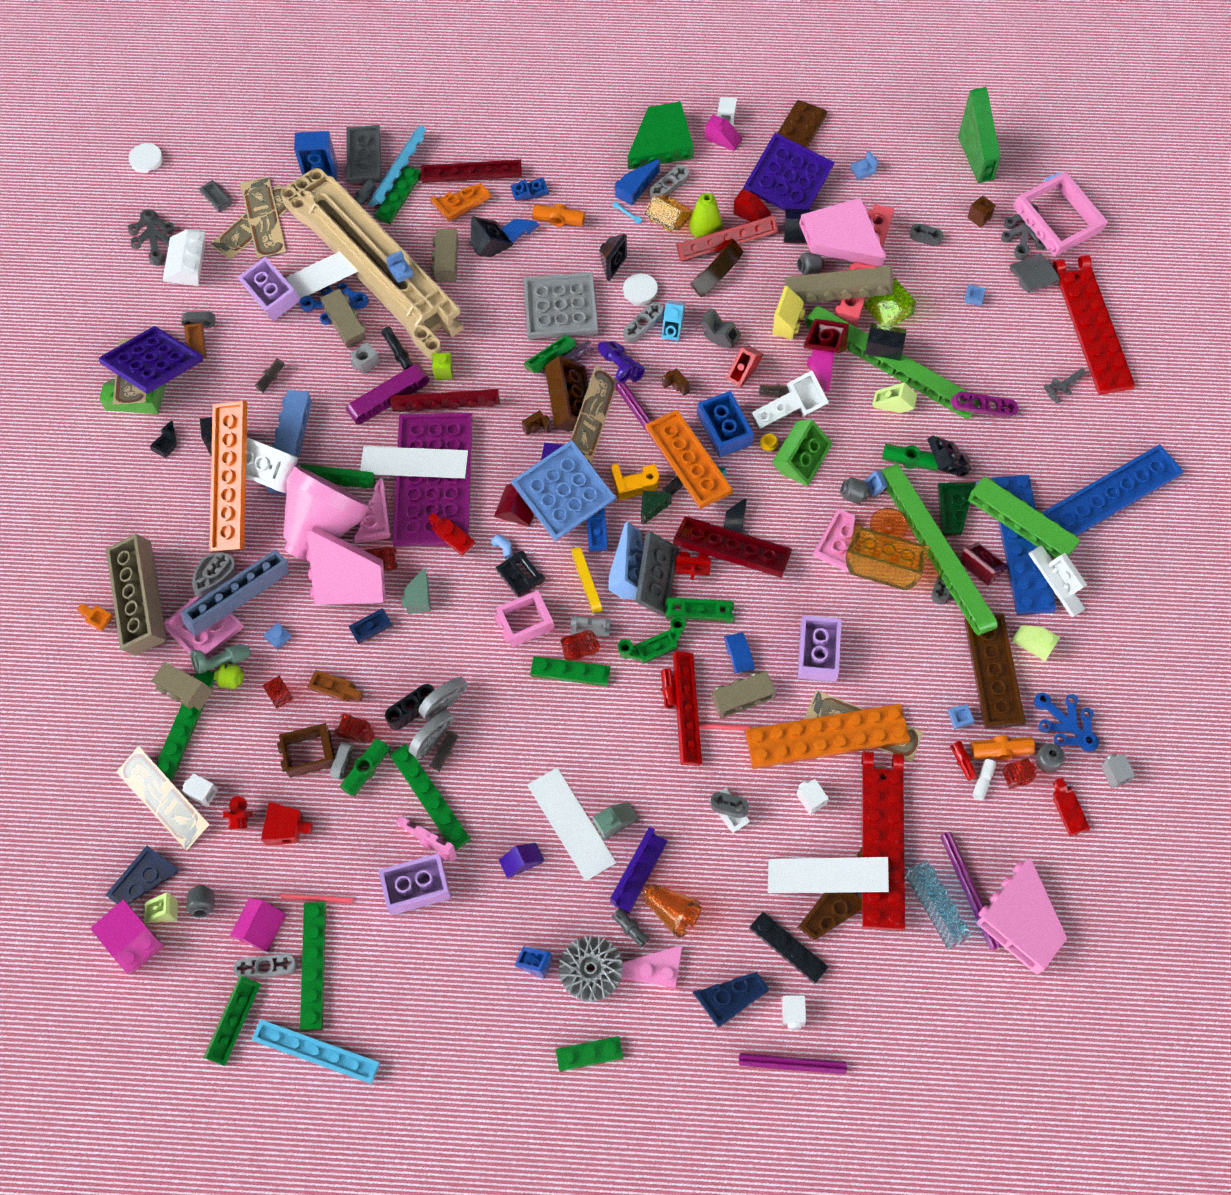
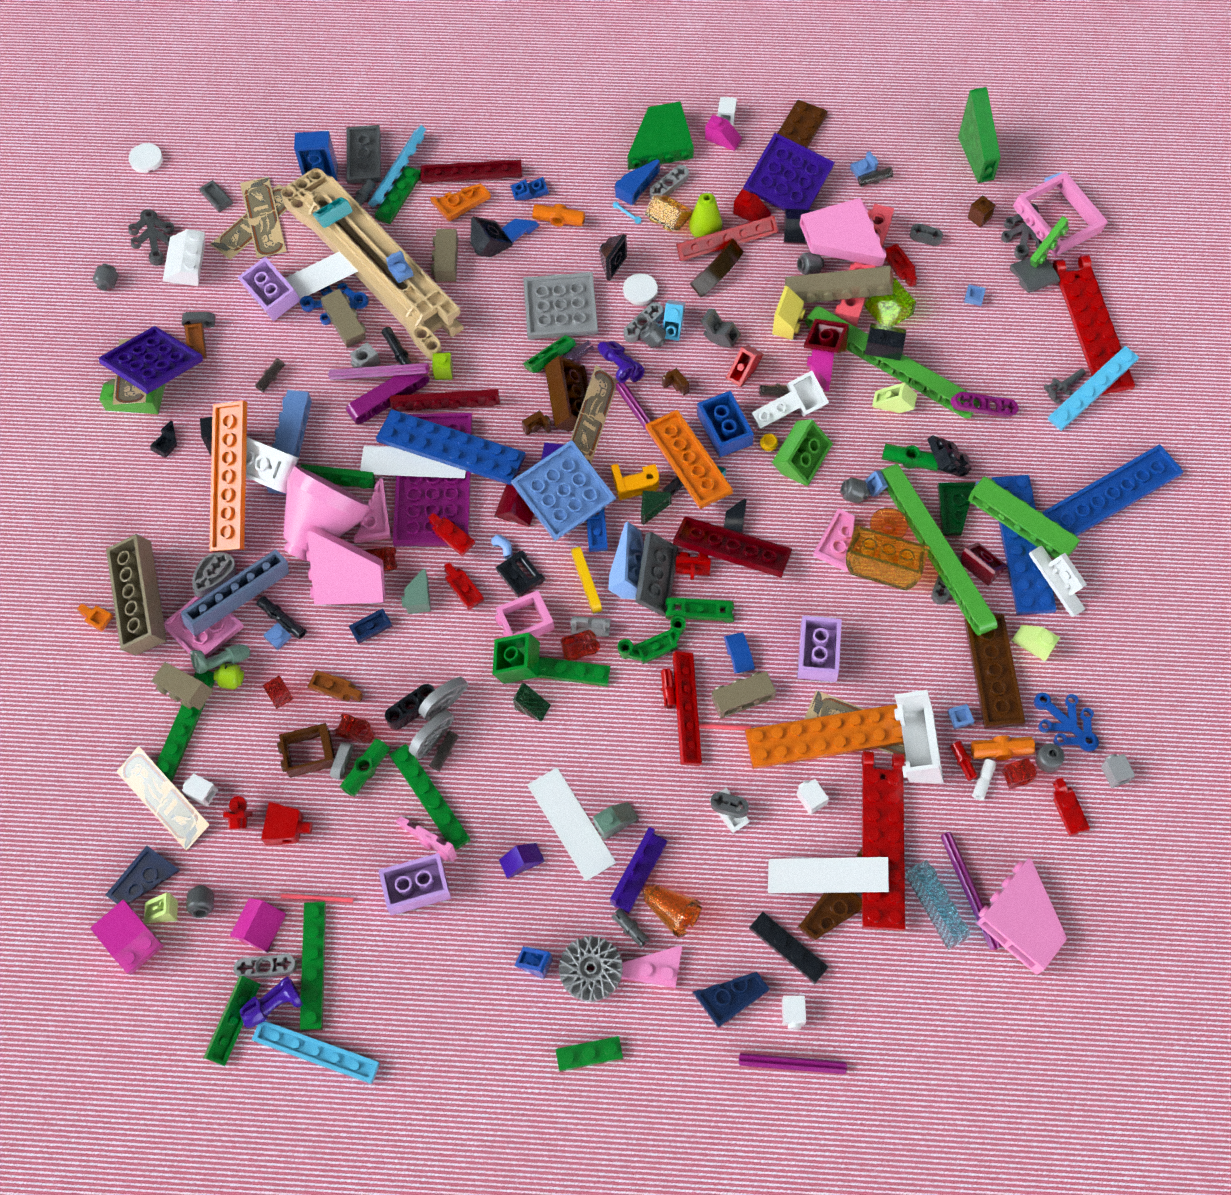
(105, 277): none -> dark grey head
(257, 1011): none -> dark purple piece
(275, 612): none -> black pin
(333, 212): none -> teal slope
(379, 371): none -> magenta axle
(451, 447): none -> blue plate
(463, 586): none -> red hinge
(516, 658): none -> green brick
(530, 703): none -> clear green slope
(653, 334): none -> dark grey head
(875, 176): none -> clear smoke pin
(901, 264): none -> red hinge
(919, 737): none -> white windscreen
(1049, 242): none -> bright green plate
(1093, 388): none -> medium azure plate

